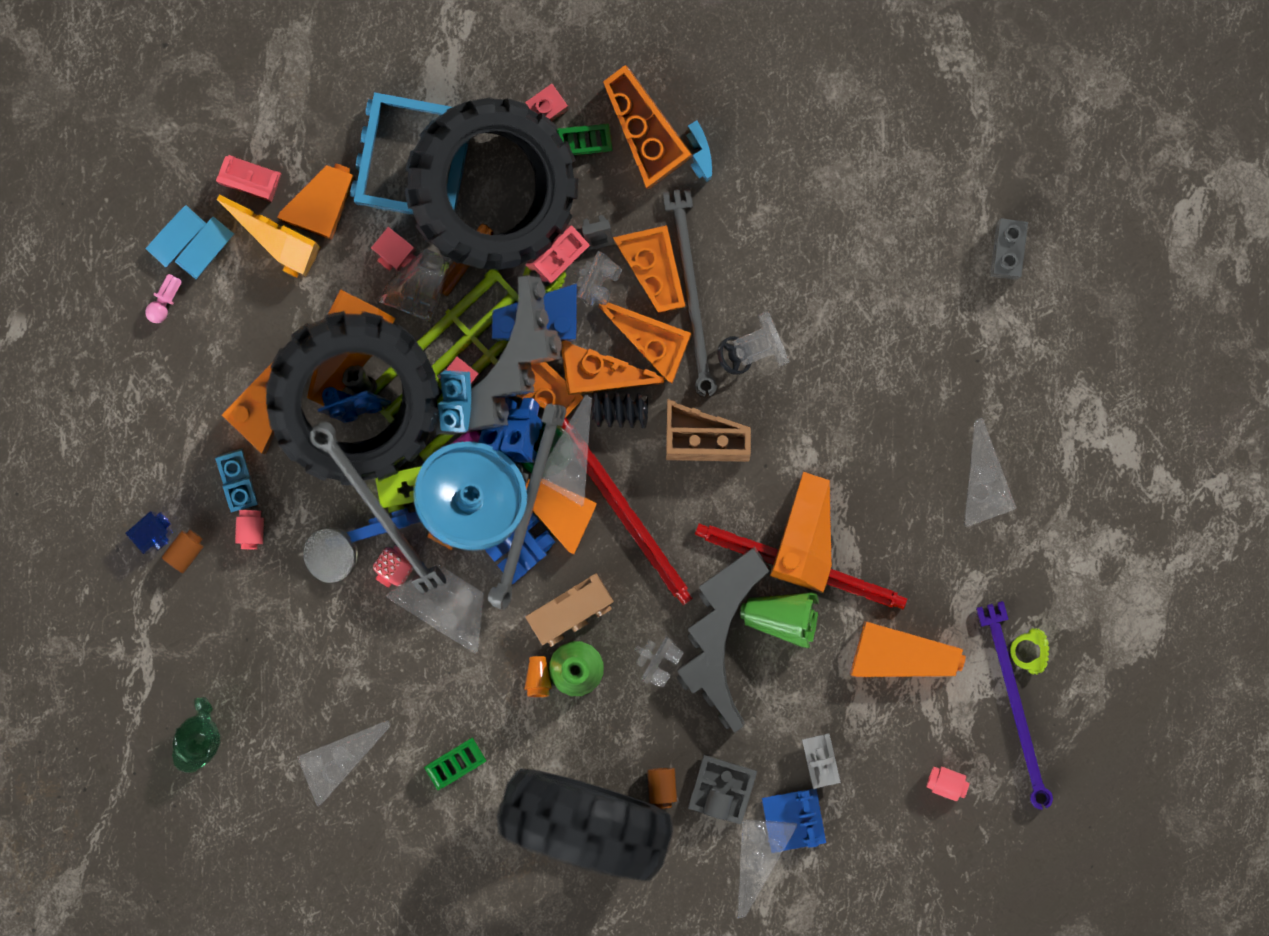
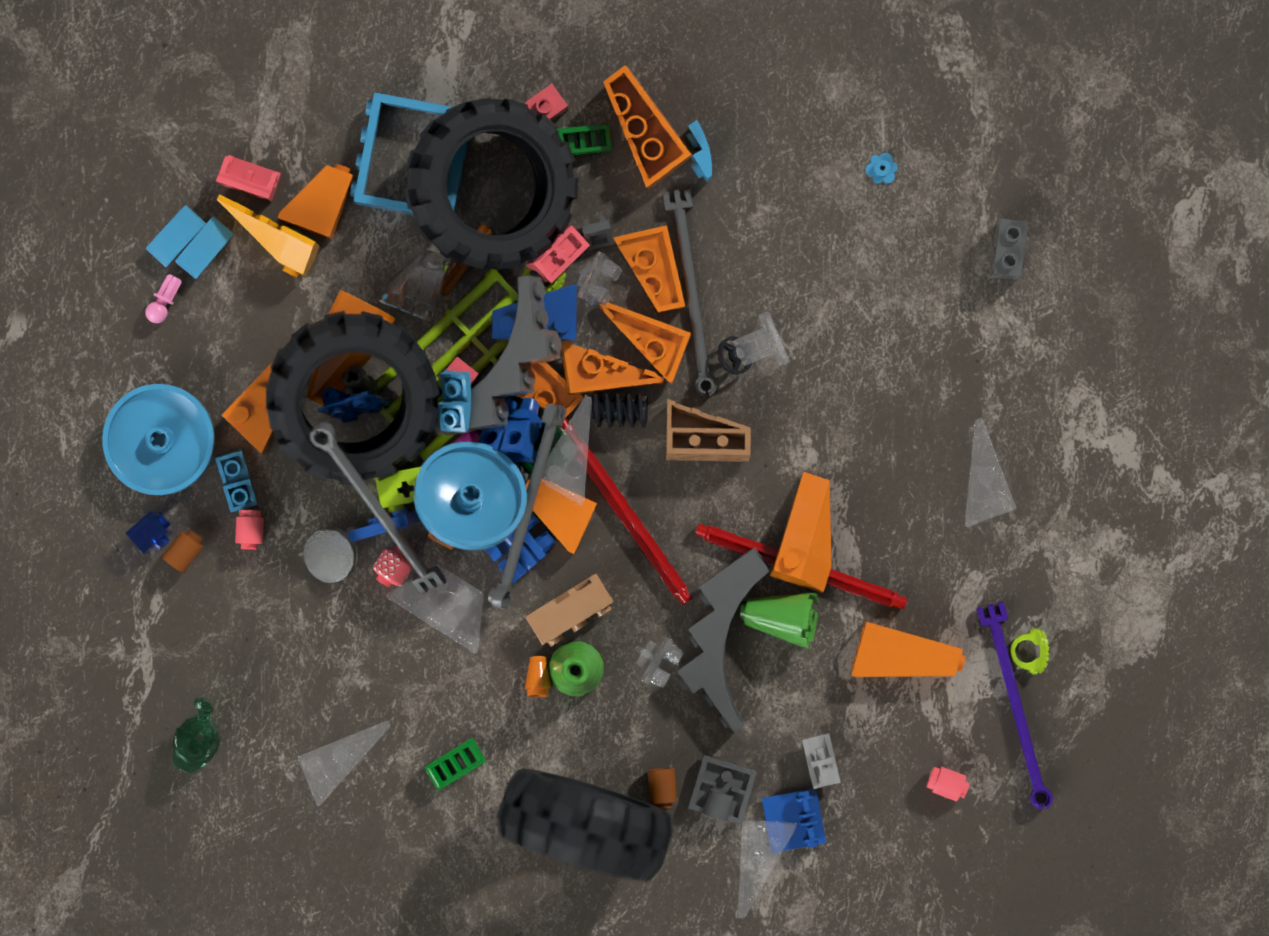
(158, 439): none -> dark azure dish
(393, 250): coral brick -> none
(873, 169): none -> dark azure plant

